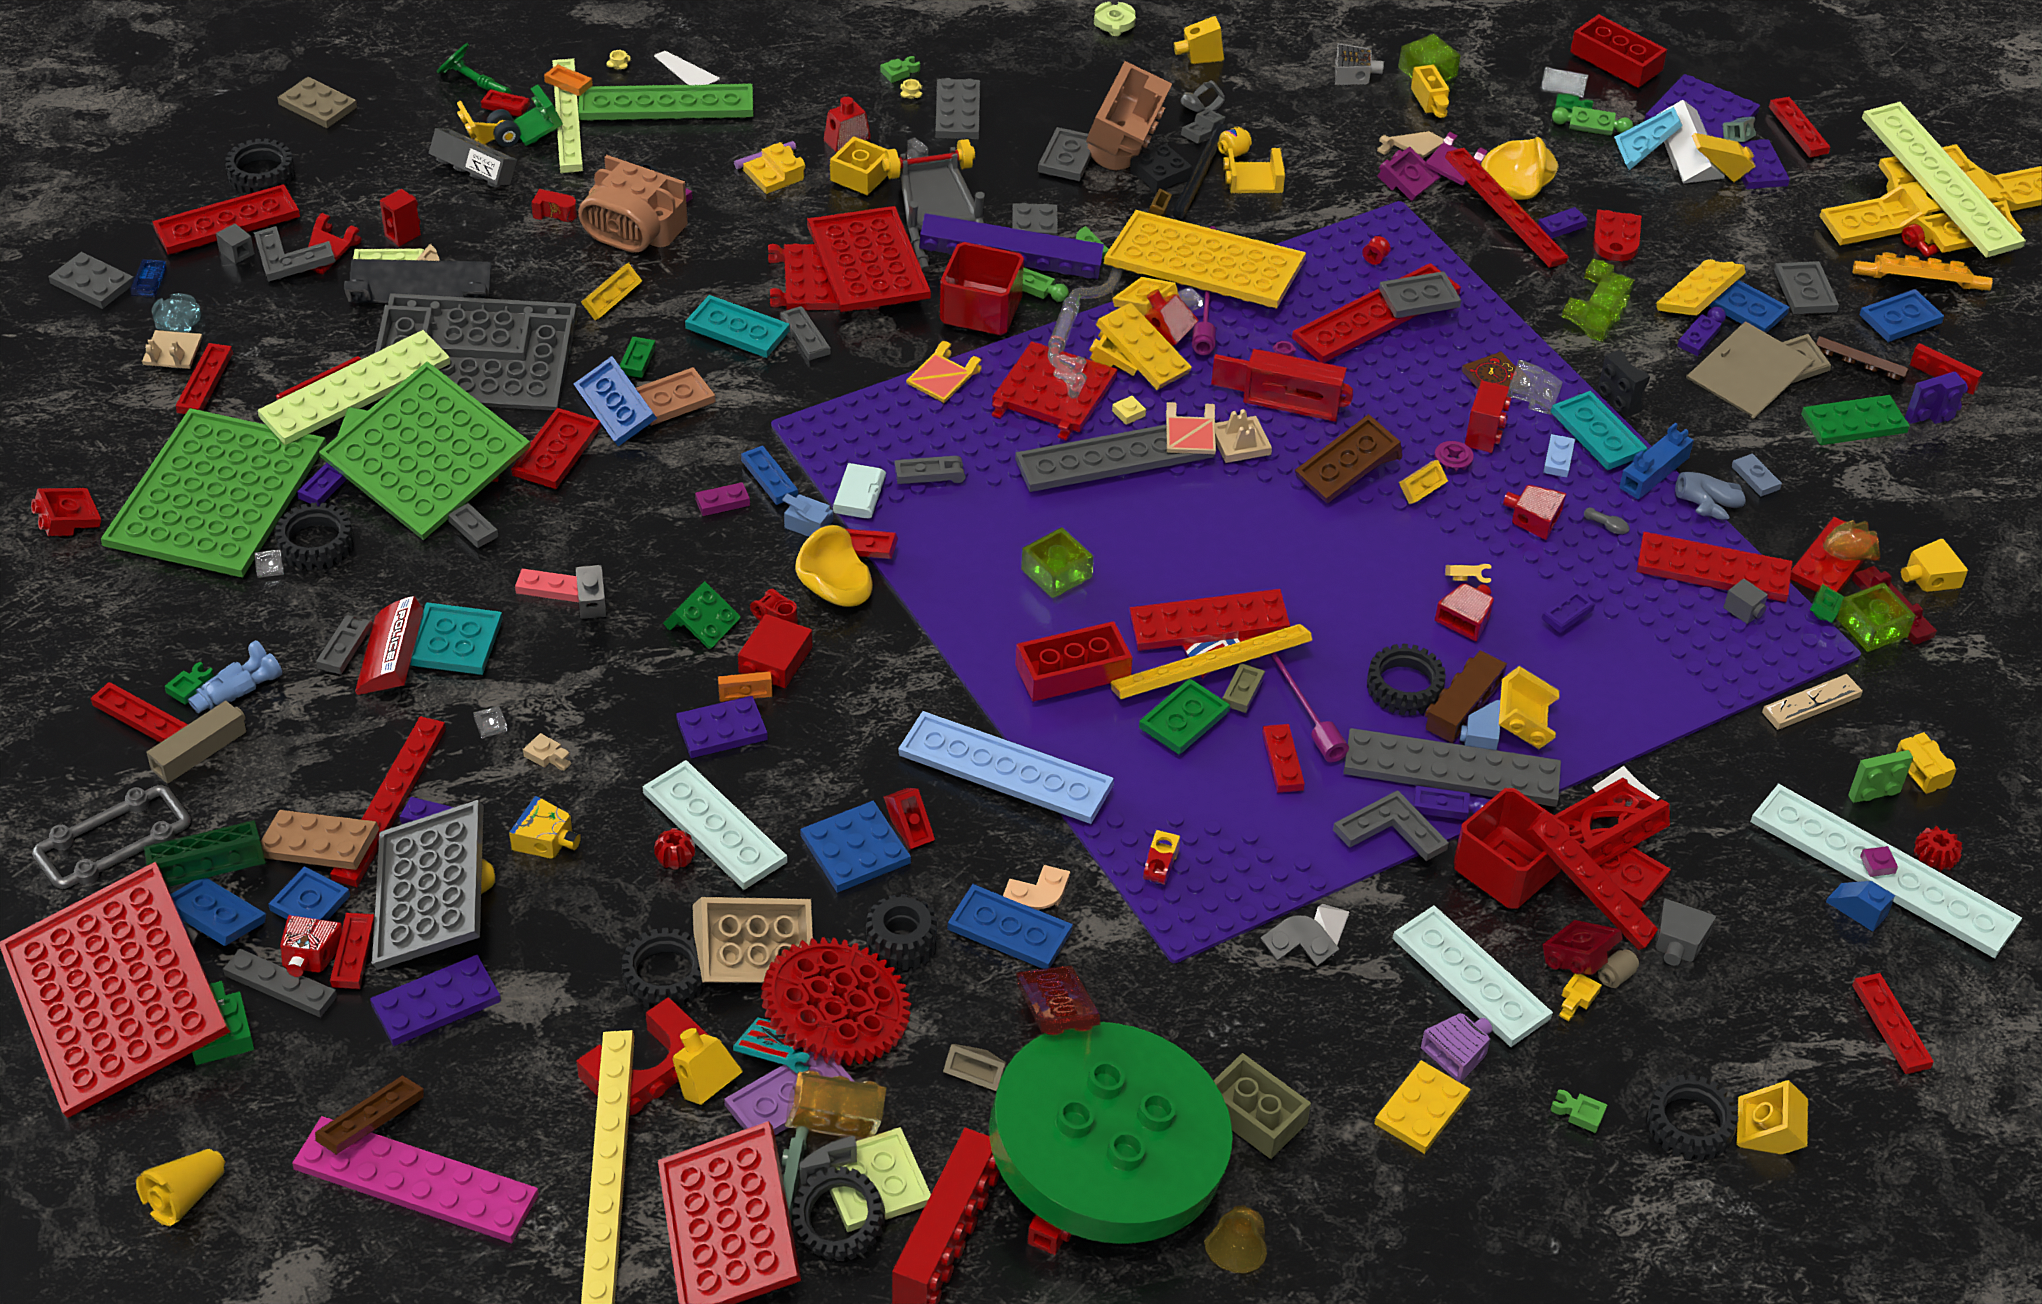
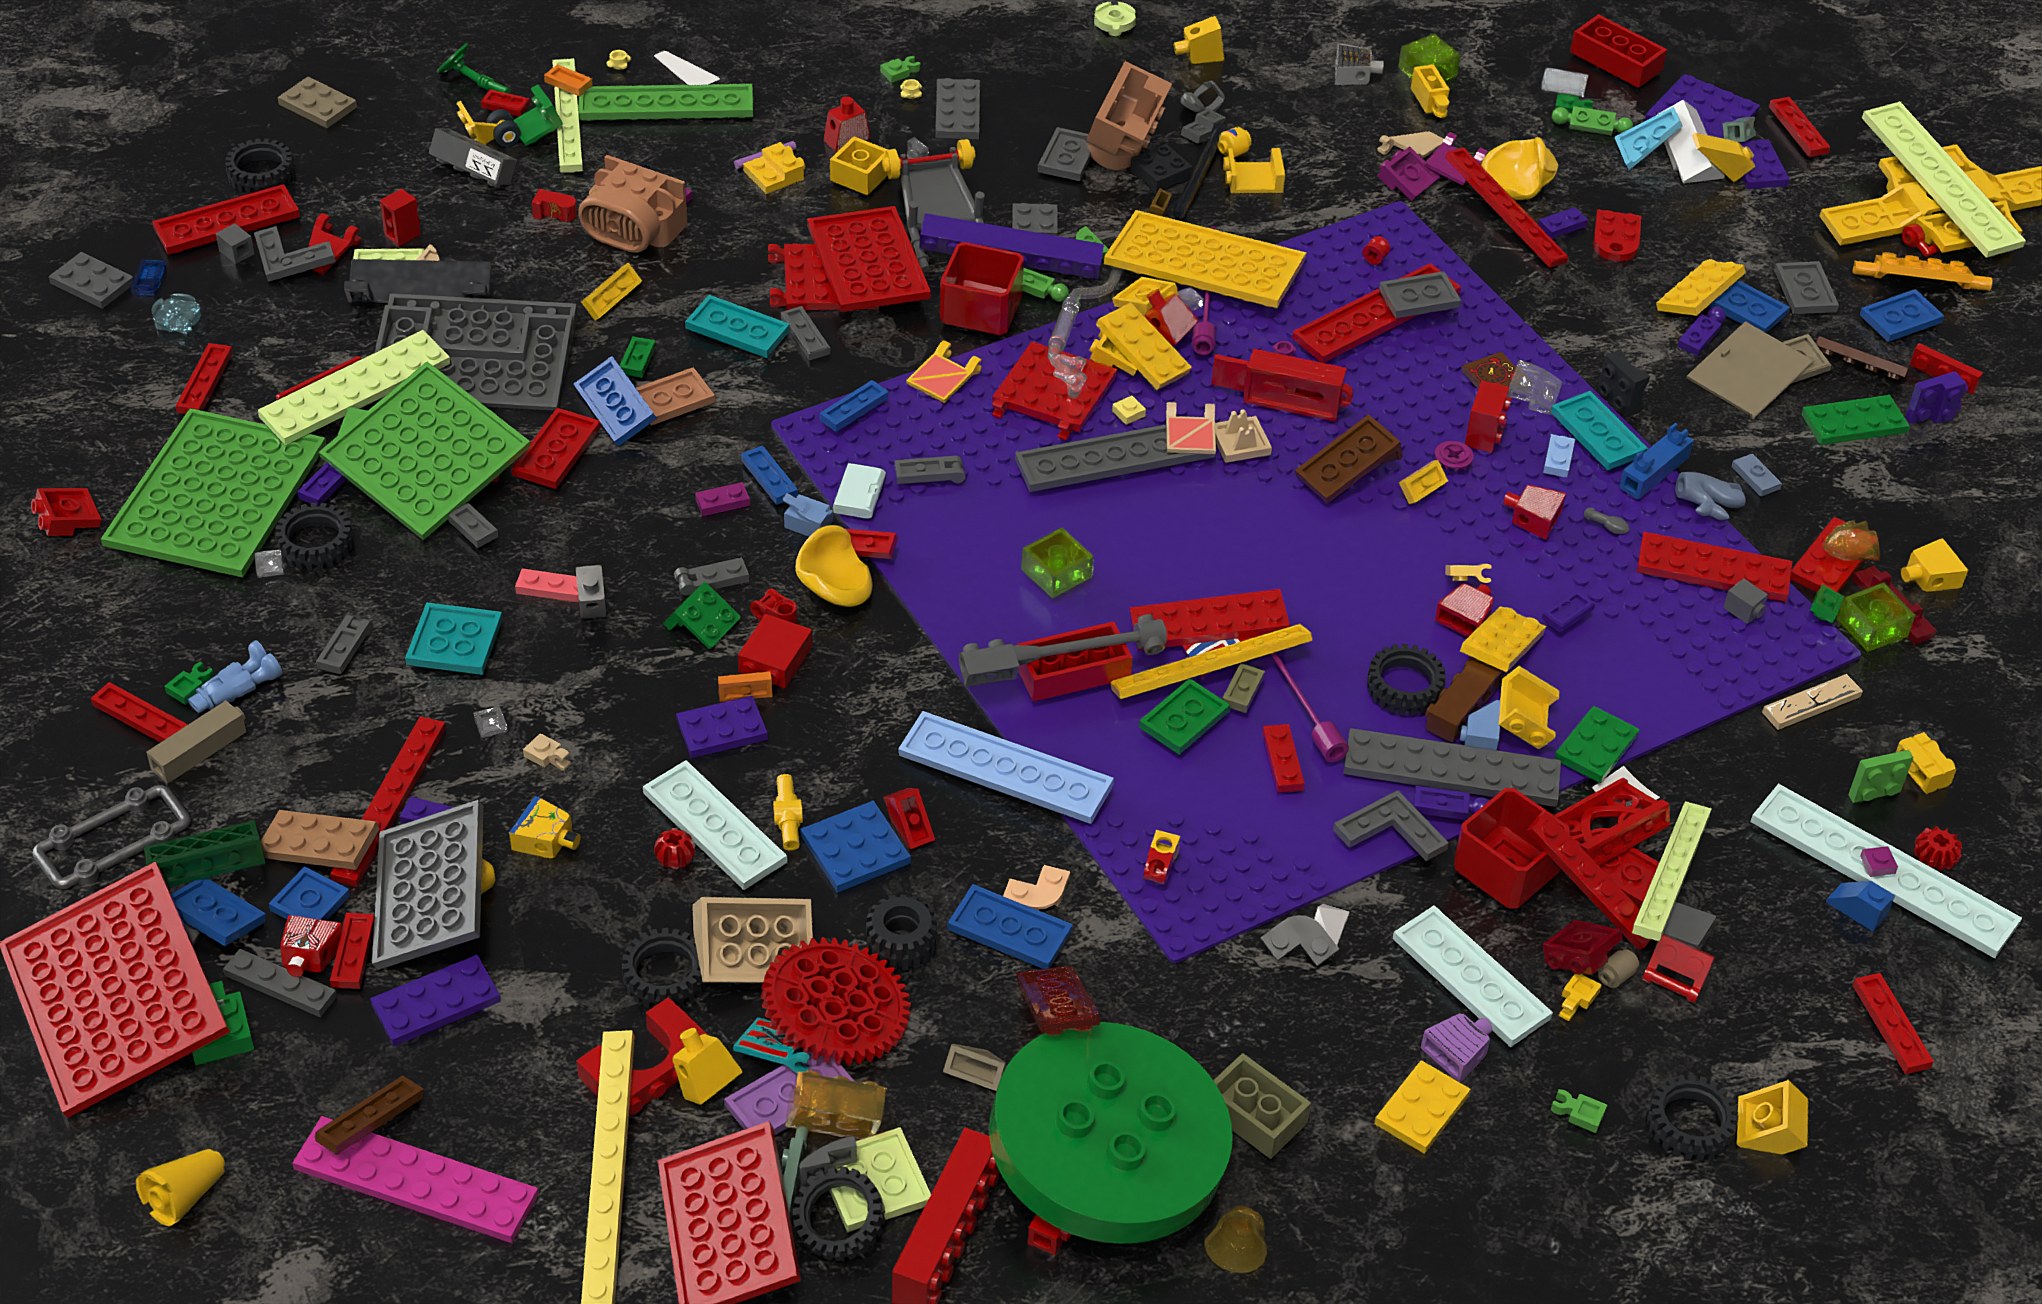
(172, 349): tan plate -> none
(390, 646): red slope -> none
(715, 575): none -> dark grey plate
(788, 812): none -> yellow pin
(854, 405): none -> blue plate
(1002, 661): none -> dark grey bar
(1503, 638): none -> yellow plate
(1597, 744): none -> green plate
(1604, 305): clear neon green bracket -> none
(1671, 871): none -> yellowish green plate
(1682, 959): none -> red plate

